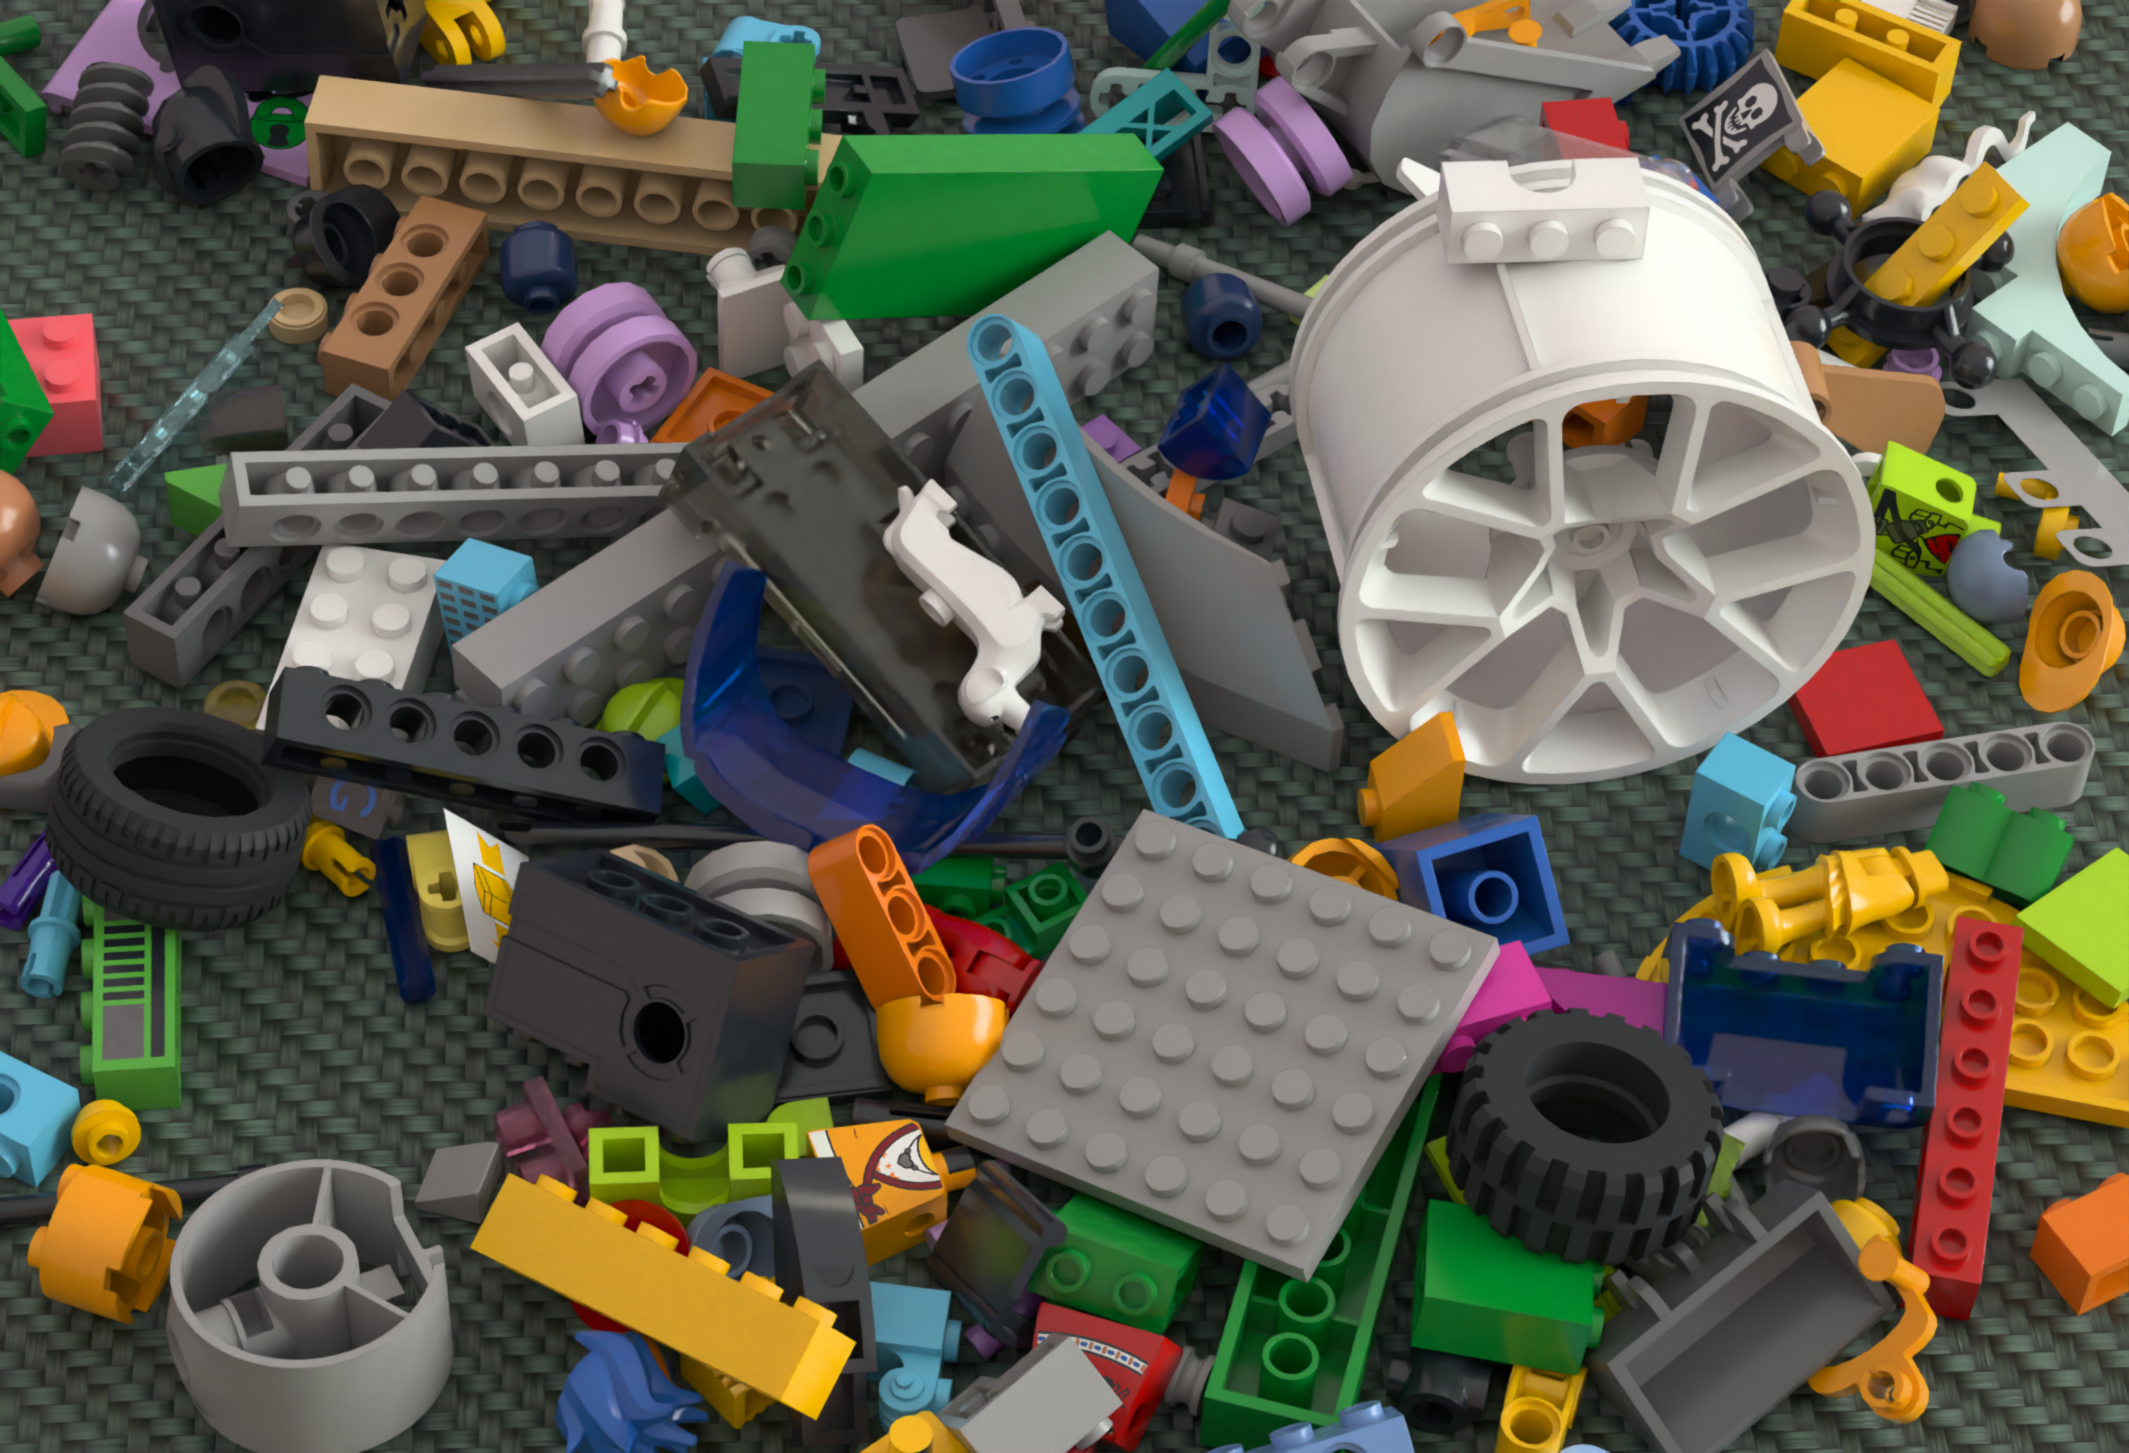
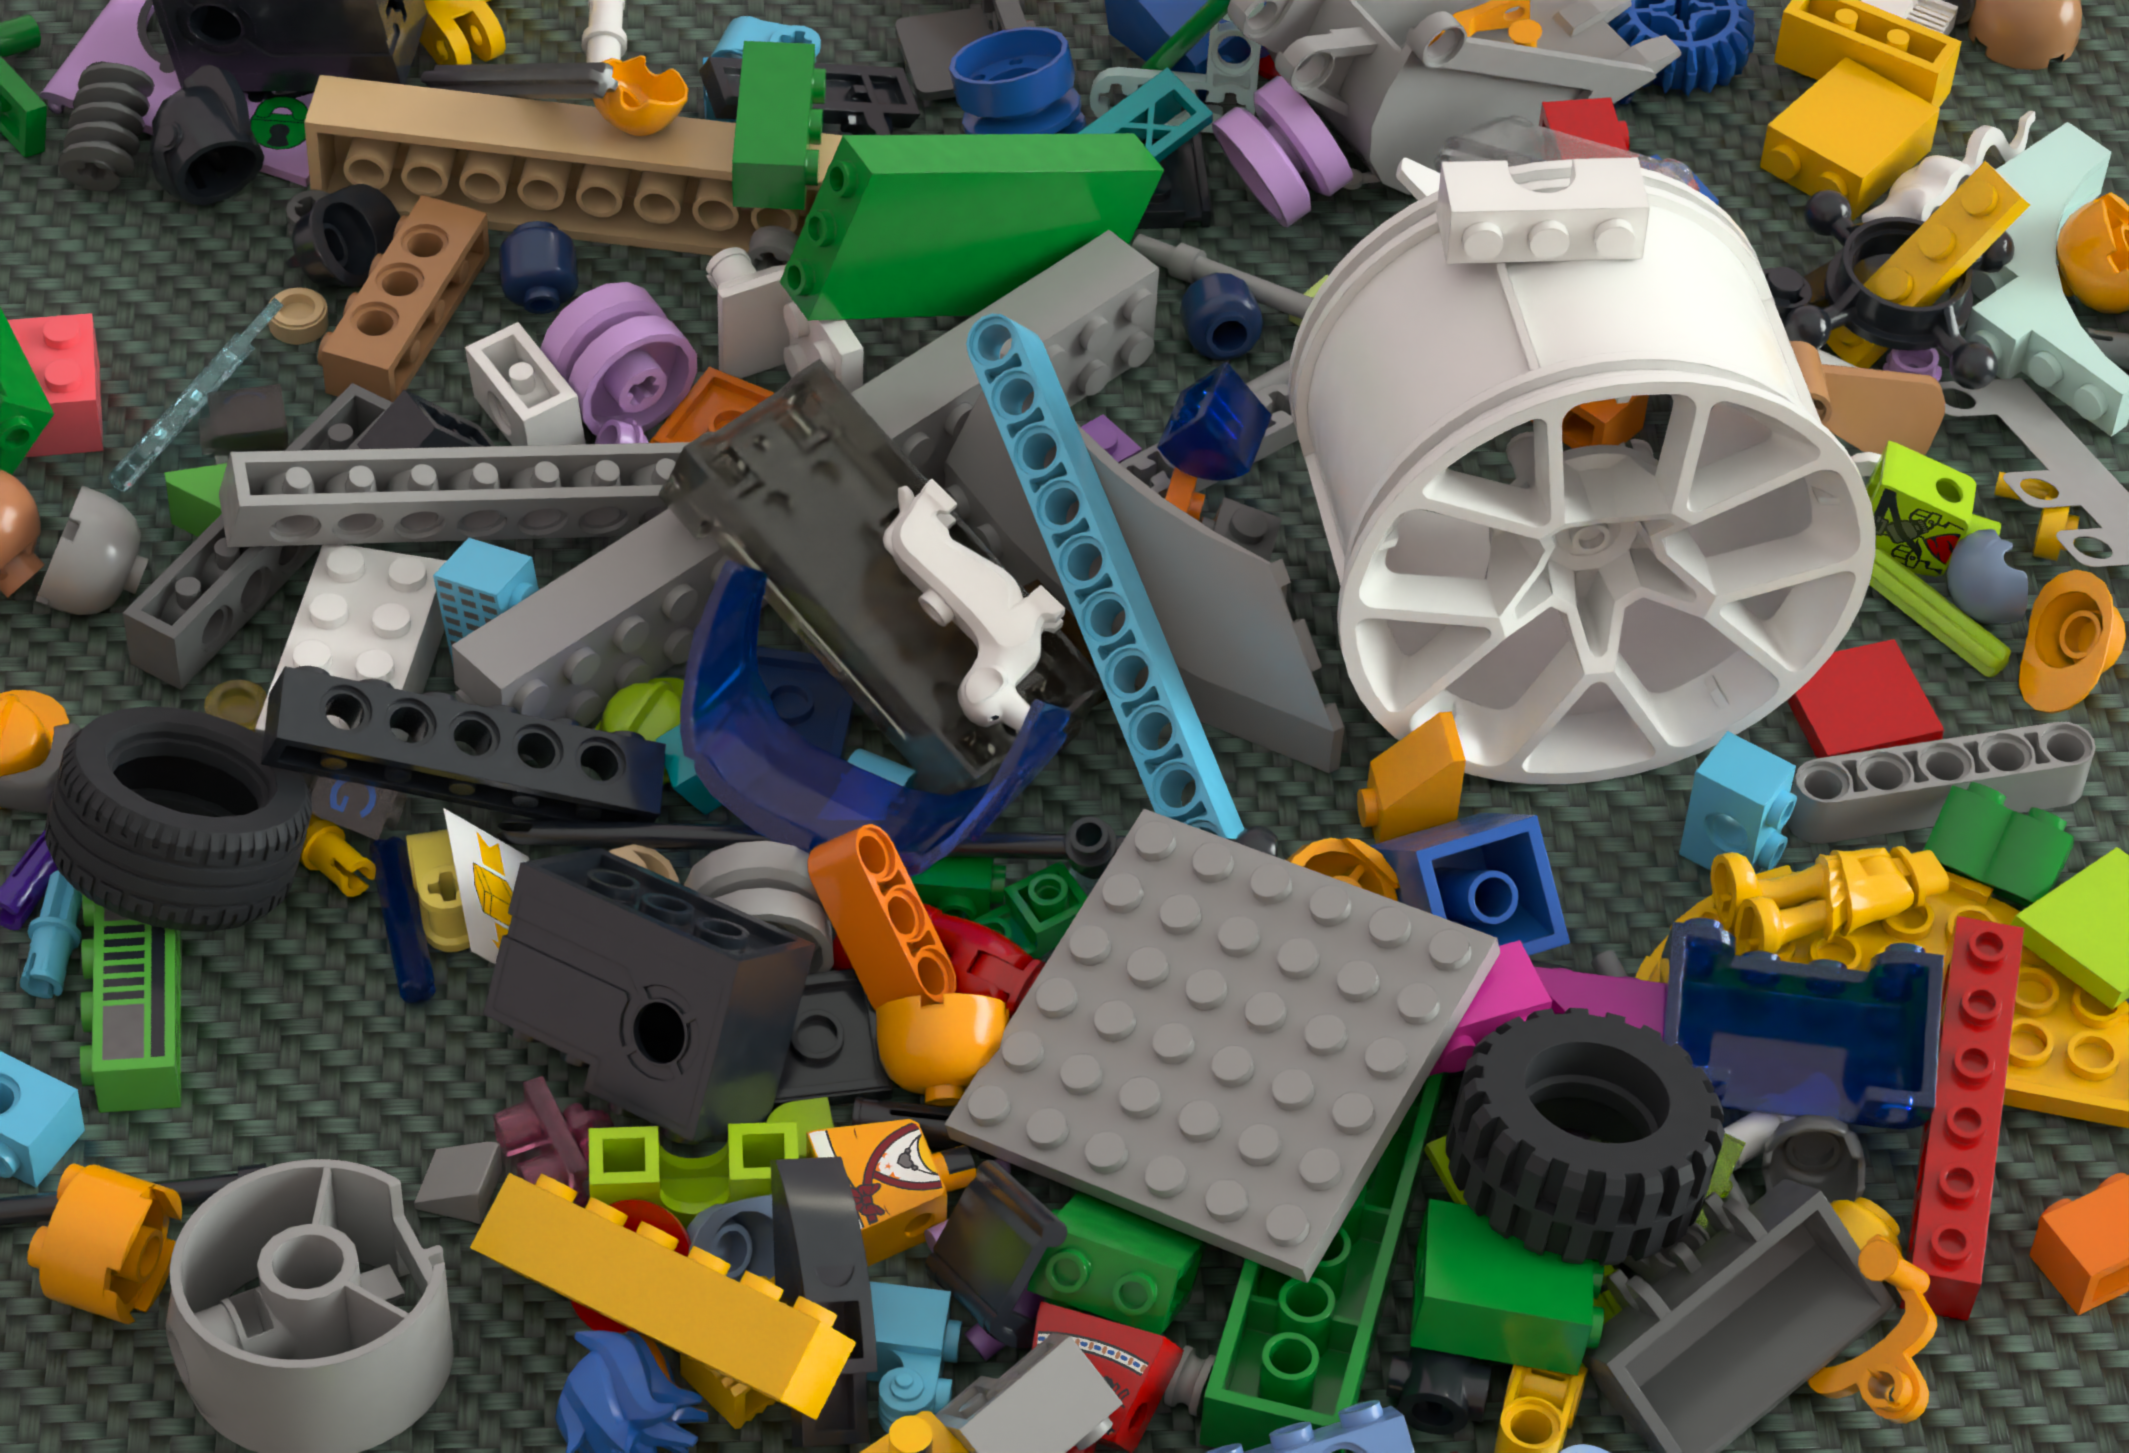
(103, 1119): yellow plate -> none
(1745, 125): flag -> none

